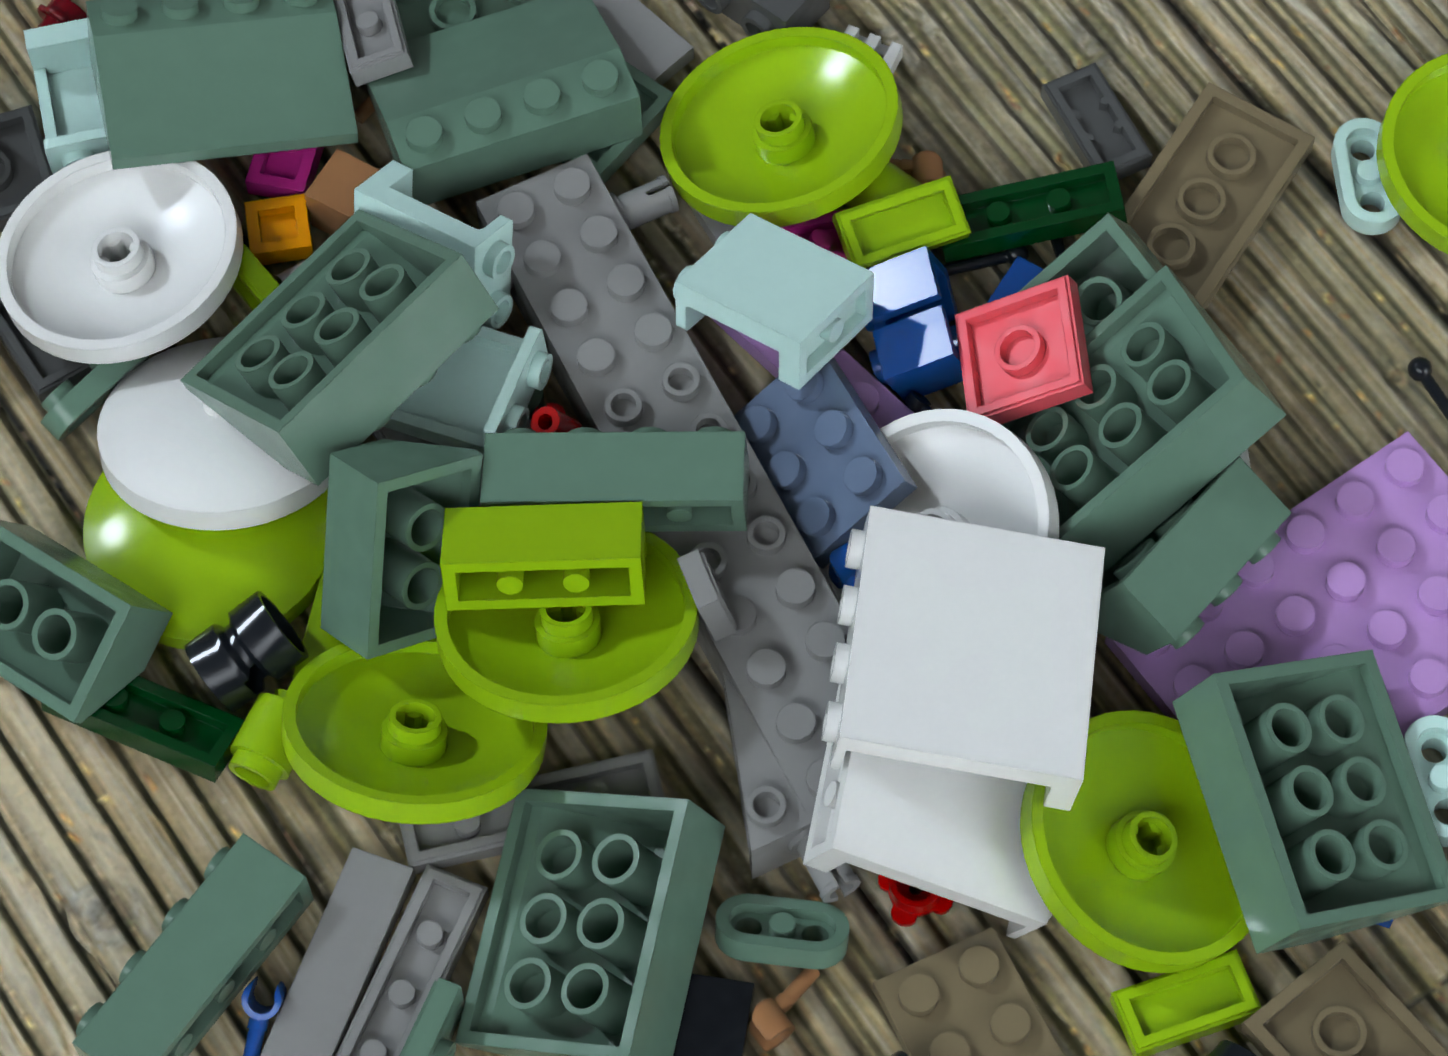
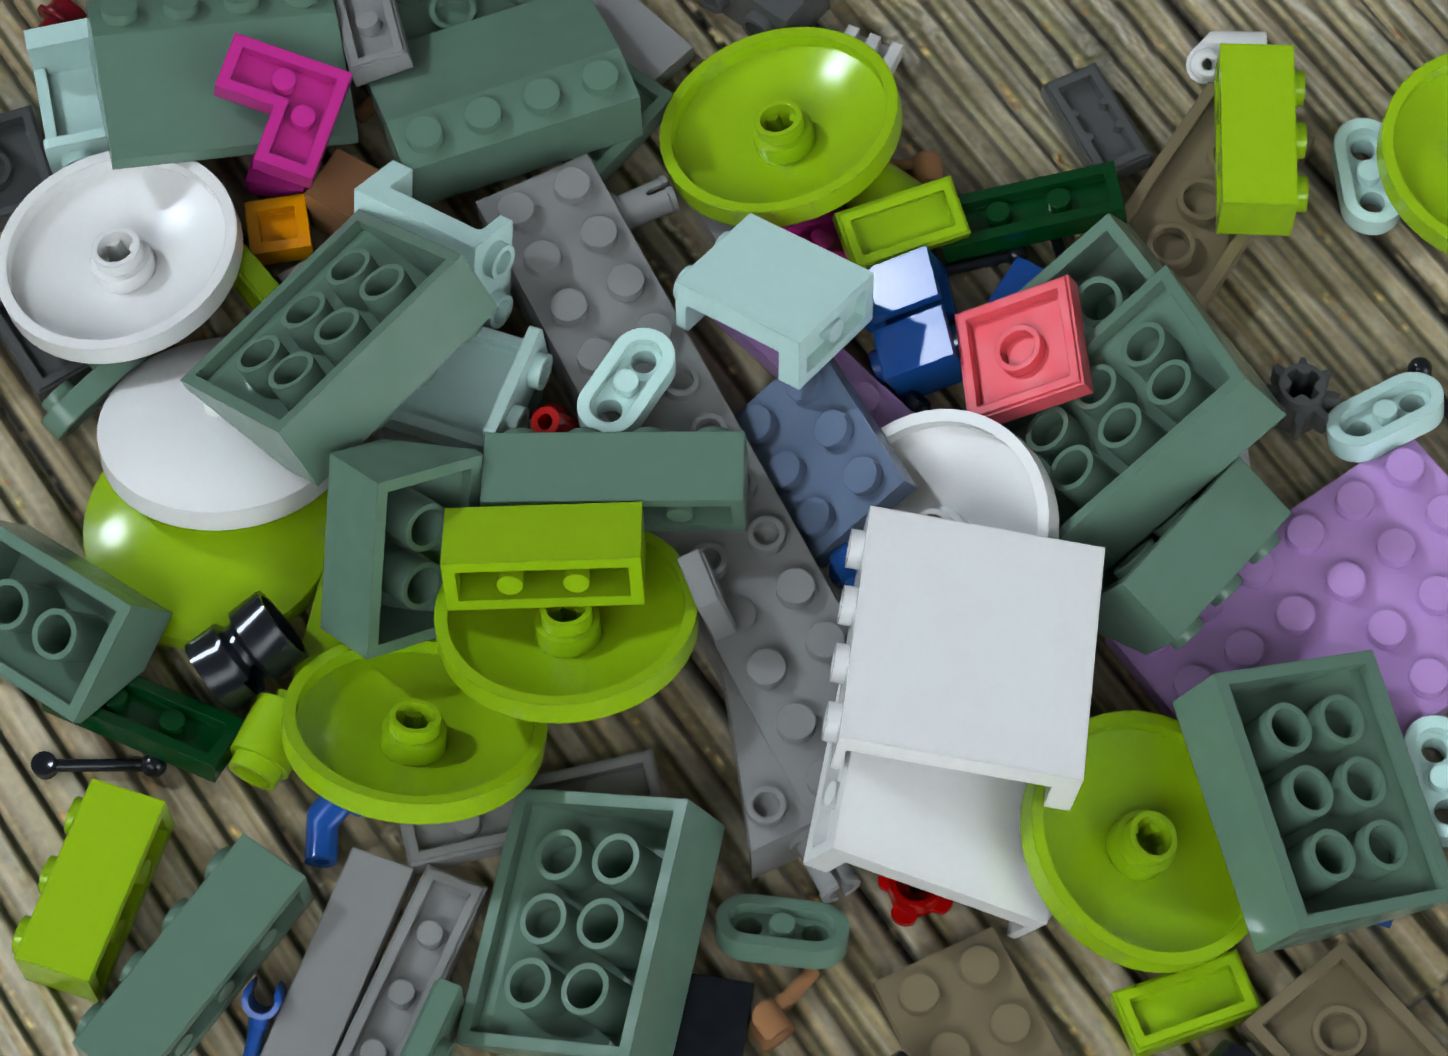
(47, 766): none -> black hinge
(93, 890): none -> lime brick
(298, 96): none -> dark pink plate
(323, 833): none -> blue arm
(622, 389): none -> light aqua plate
(1203, 57): none -> white arm
(1258, 139): none -> lime brick
(1303, 397): none -> dark grey gear
(1380, 419): none -> light aqua plate

